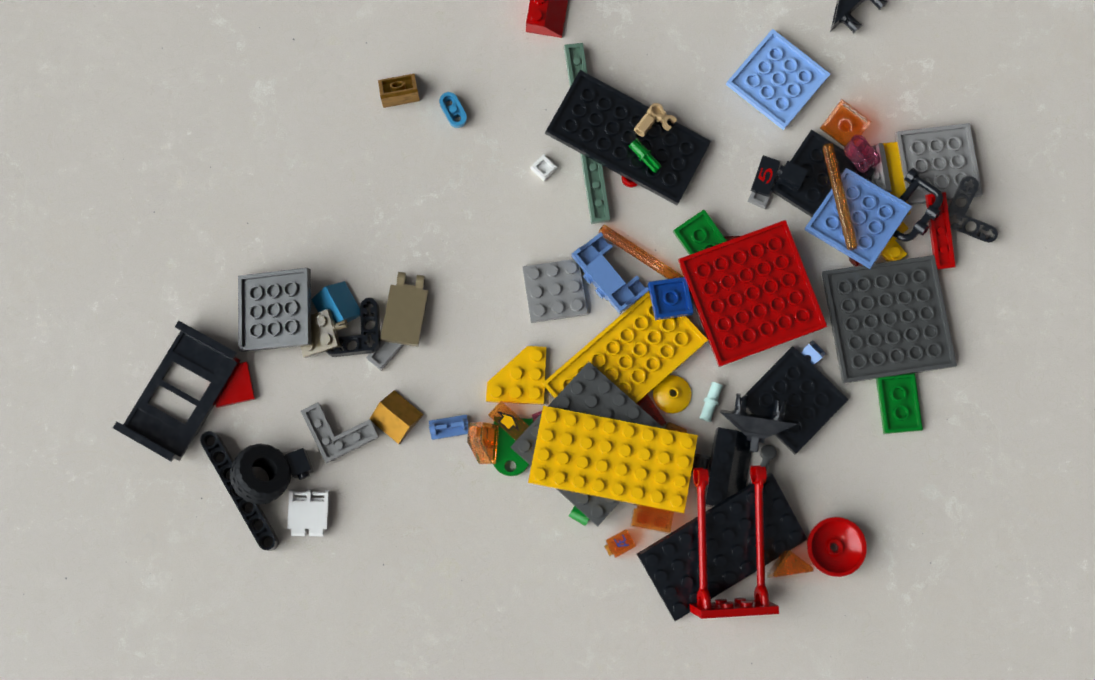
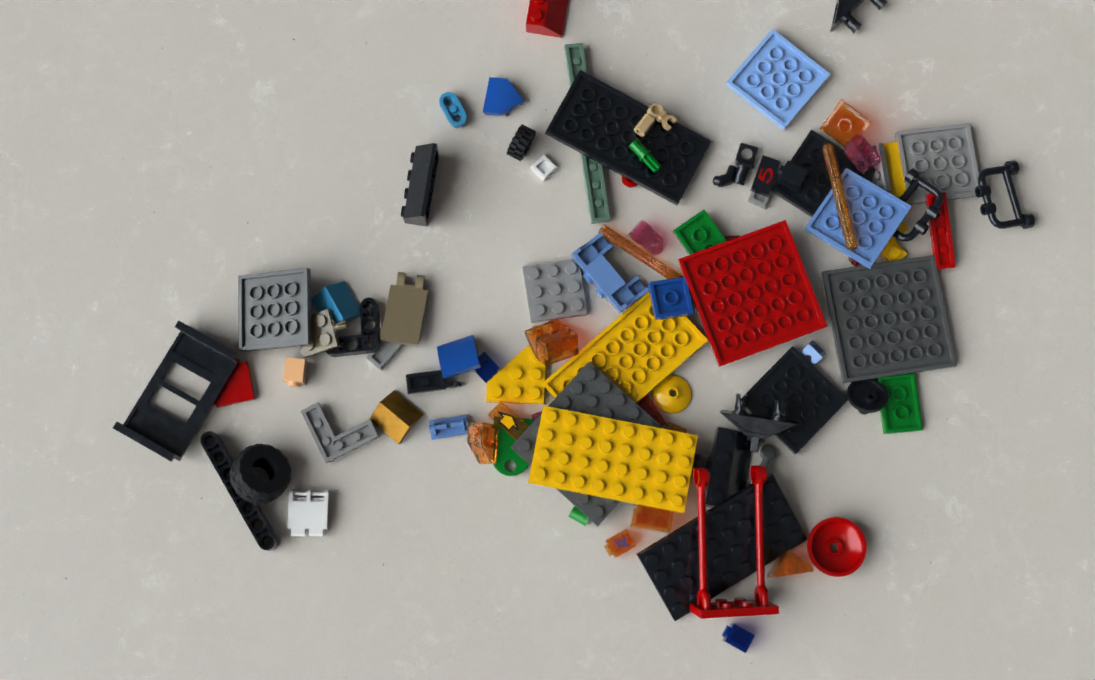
(295, 372): none -> light nougat brick
(299, 463): black brick -> none
(398, 90): pearl gold slope -> none
(421, 184): none -> black slope
(428, 382): none -> black hinge
(458, 357): none -> blue slope
(487, 369): none -> clear blue panel
(501, 97): none -> blue slope
(521, 142): none -> black tyre
(552, 342): none -> clear orange slope
(645, 236): none -> clear pink piece
(711, 401): light aqua pin -> none
(726, 179): none -> black arm
(737, 637): none -> clear blue brick
(743, 164): none -> black bracket
(867, 396): none -> black piece
(960, 212): black beam -> none
(988, 208): none -> black bar

